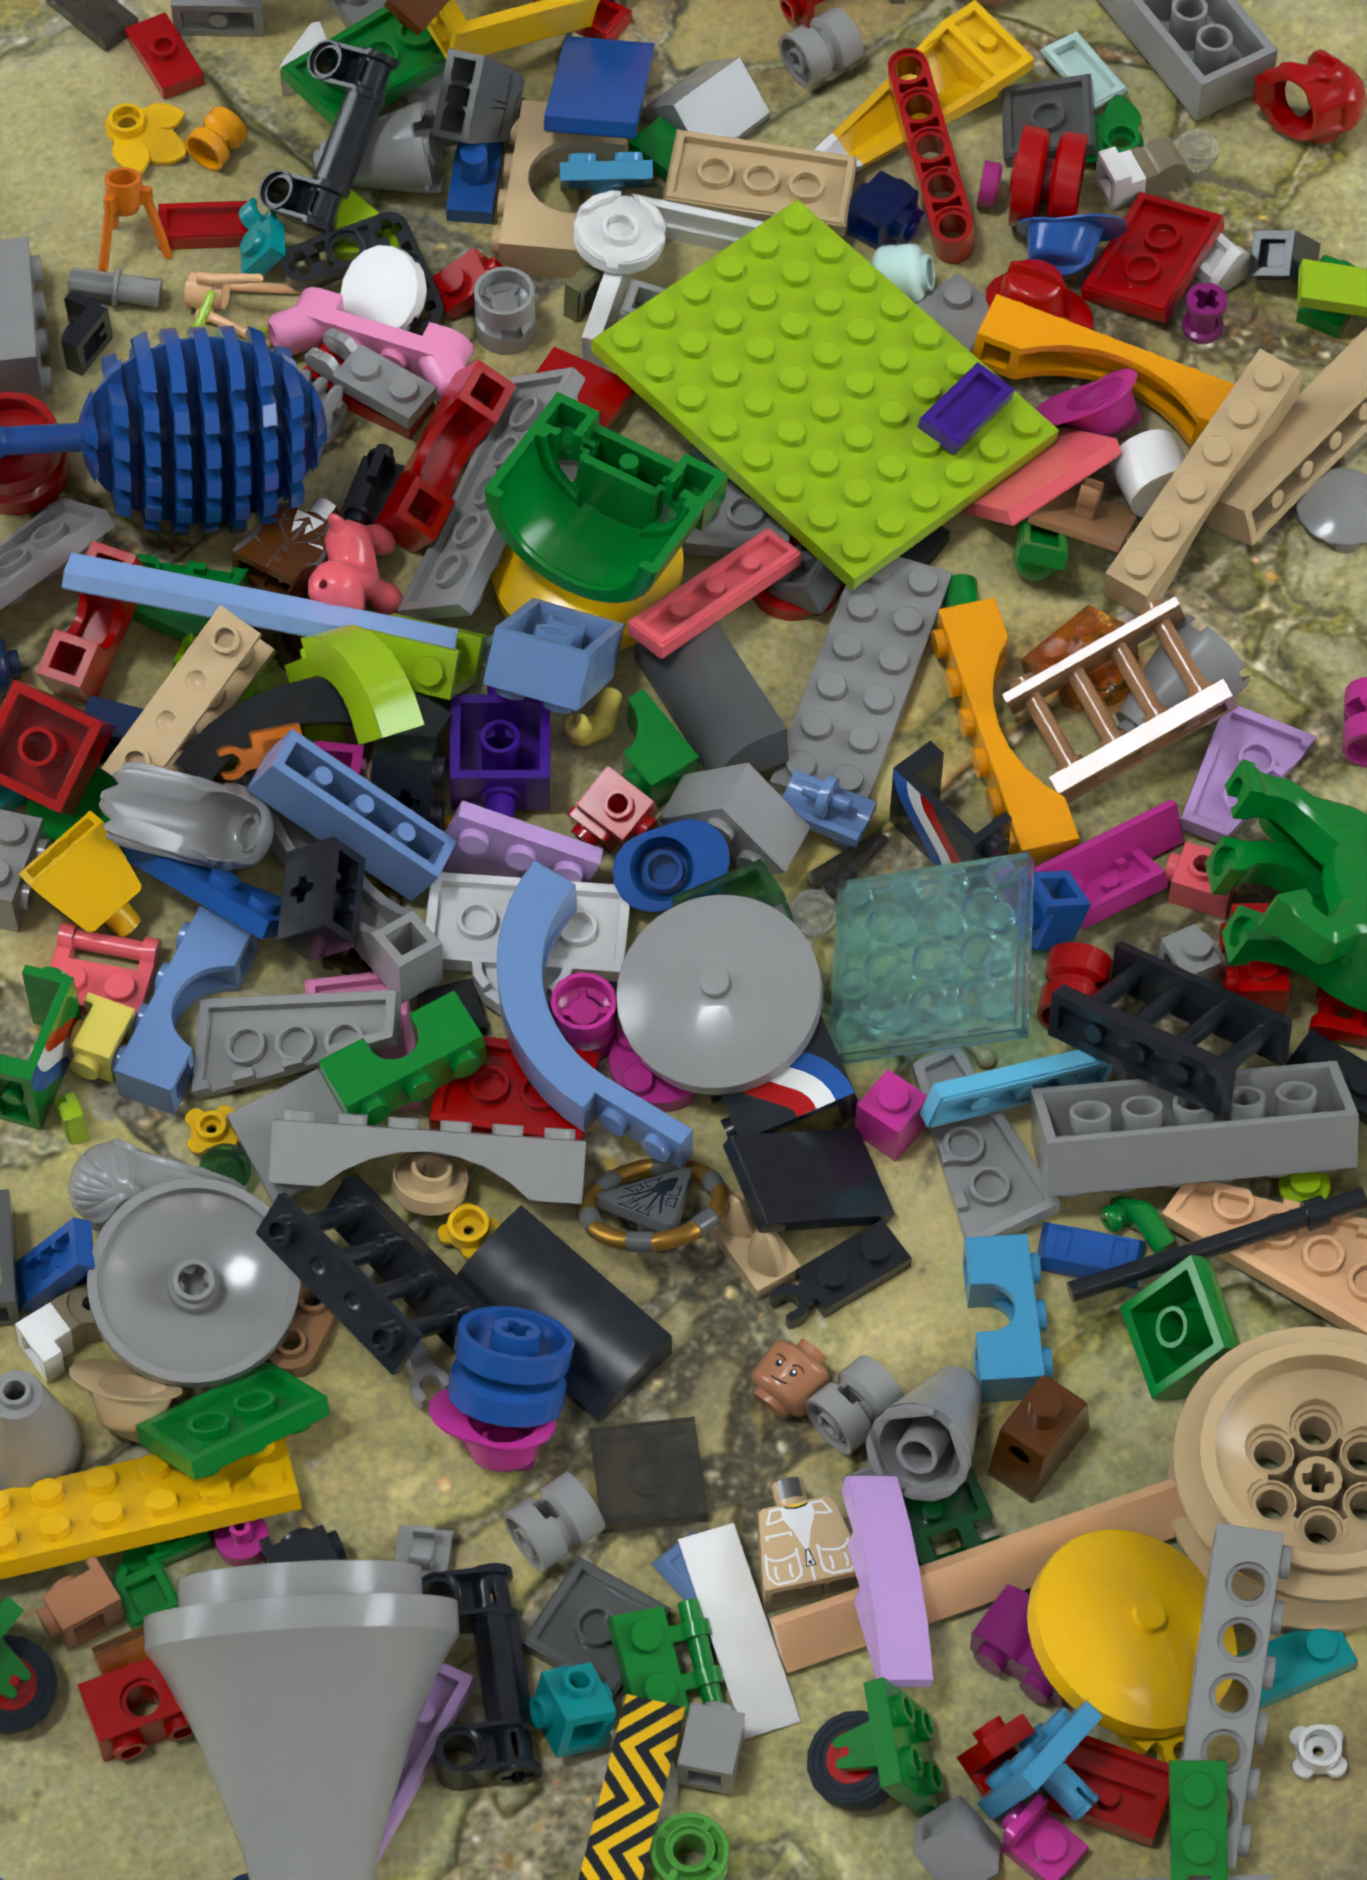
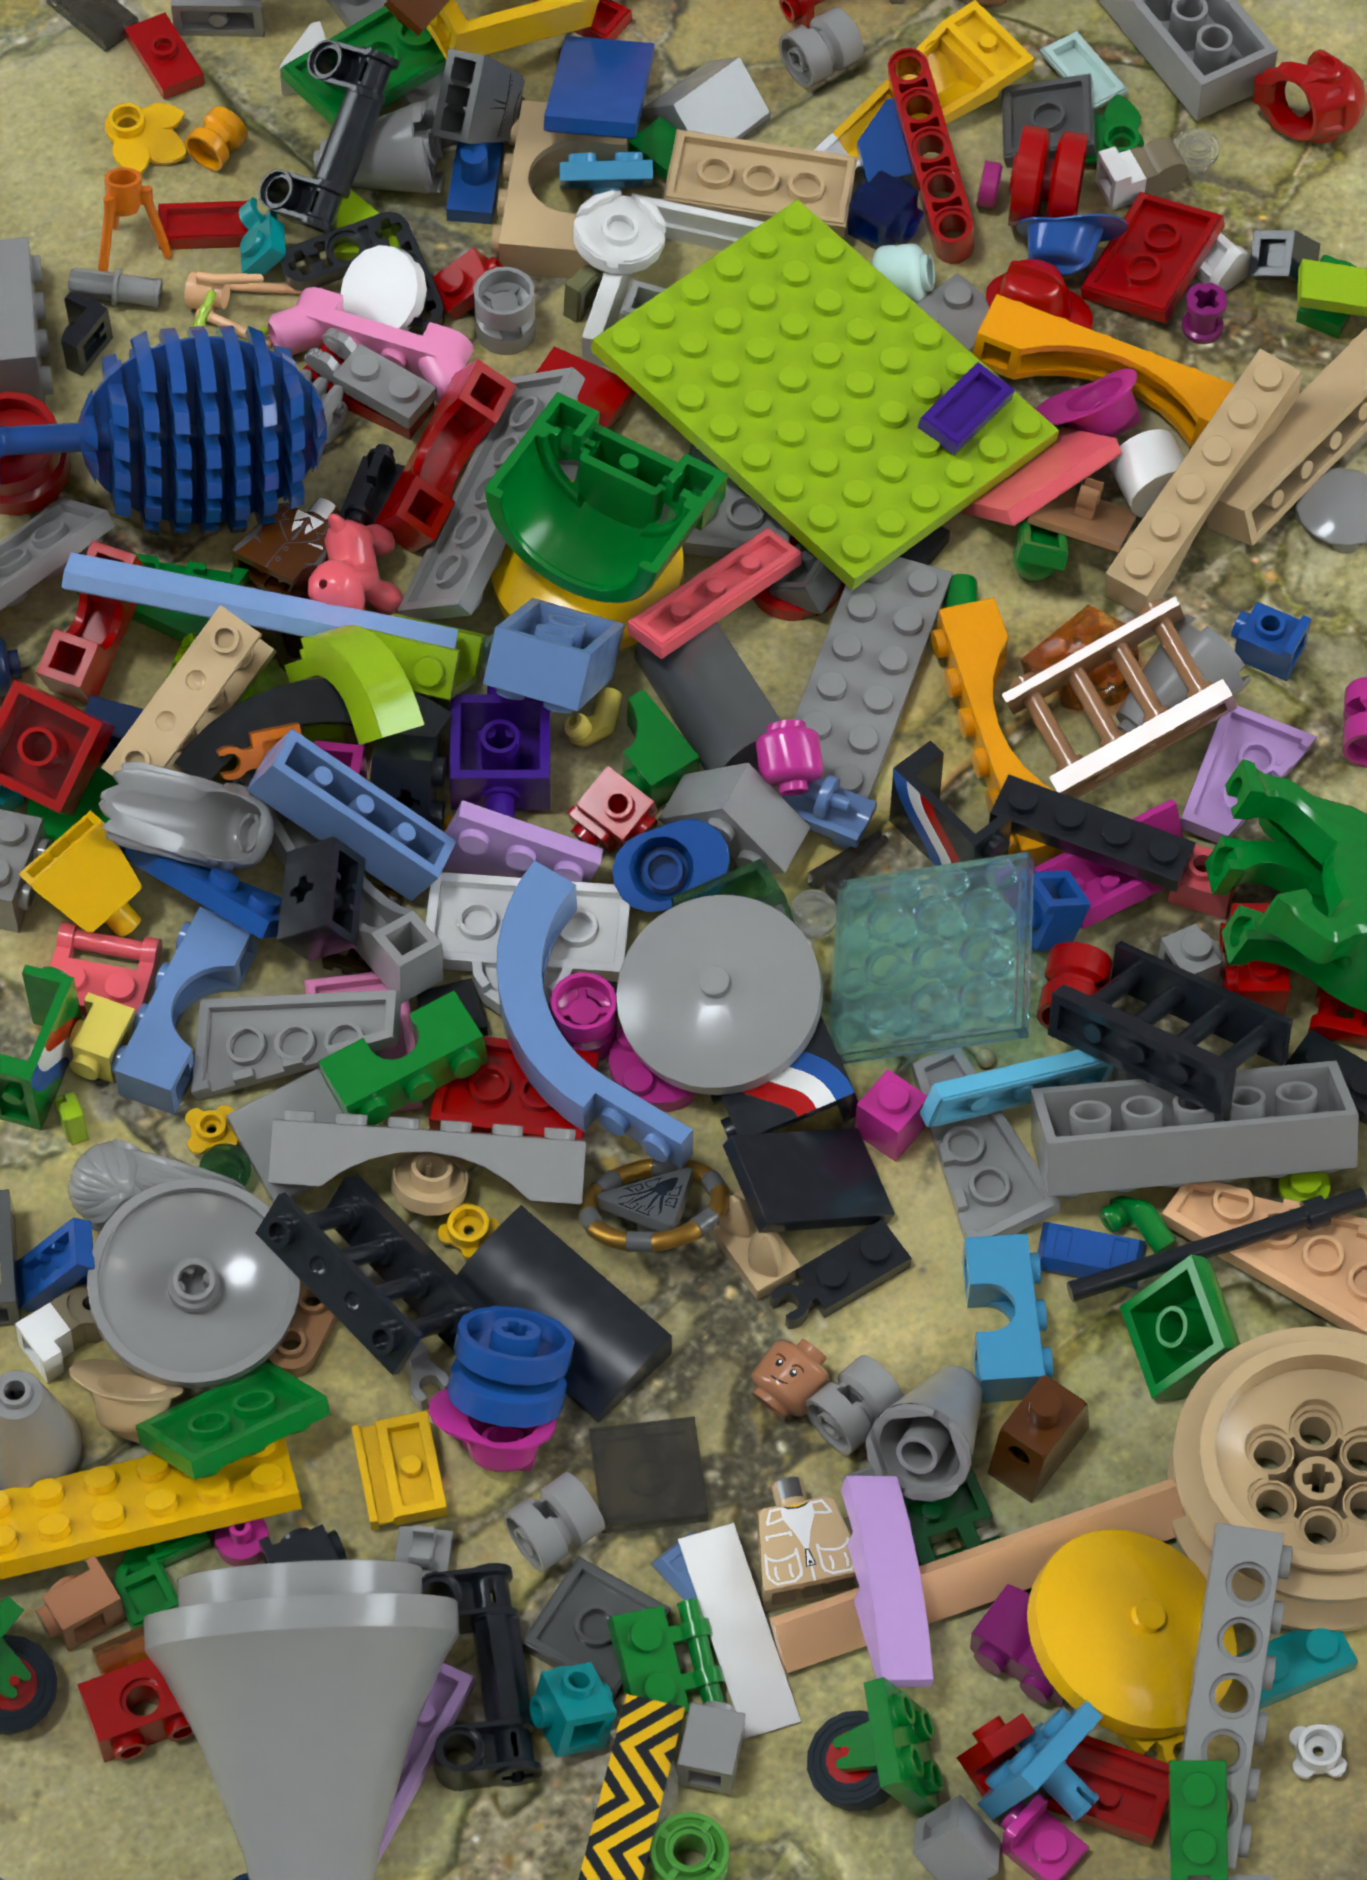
(399, 1470): none -> yellow plate
(789, 756): none -> dark pink head
(883, 146): none -> blue tile
(1094, 833): none -> black plate
(1270, 639): none -> blue brick

